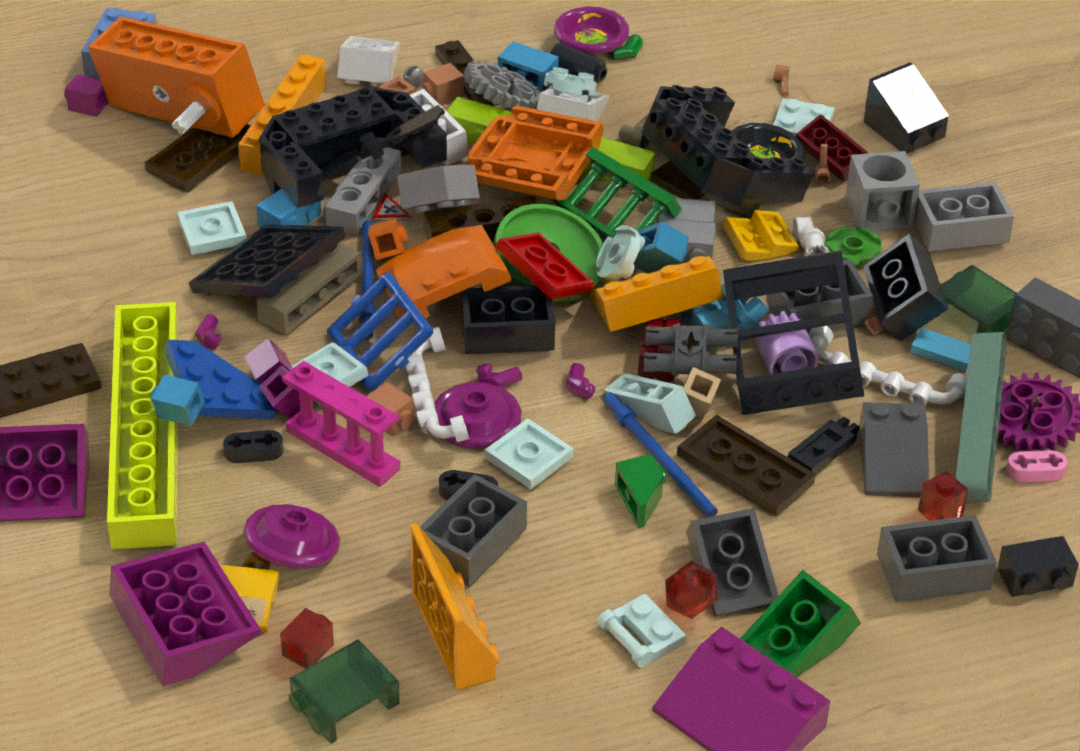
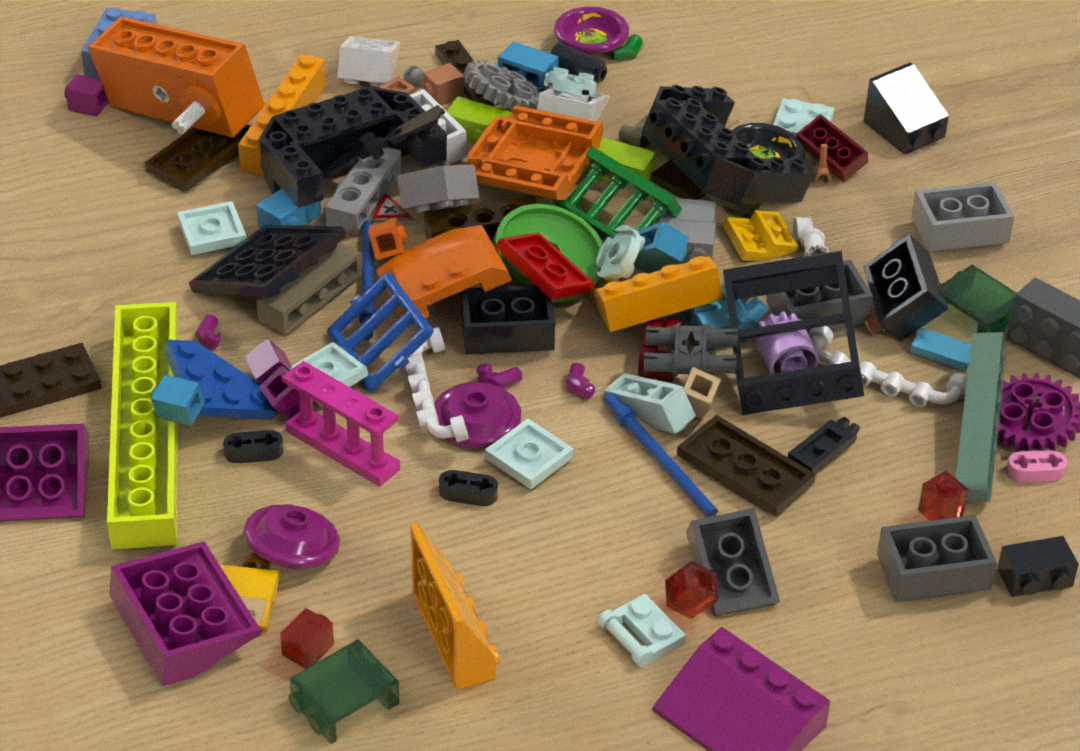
(397, 402): nougat brick -> none
(476, 526): dark grey brick -> none
(640, 486): green slope -> none
(782, 74): nougat hand -> none
(802, 625): green slope -> none
(867, 244): bright green tile -> none
(882, 191): light grey brick -> none
(894, 448): dark grey slope -> none

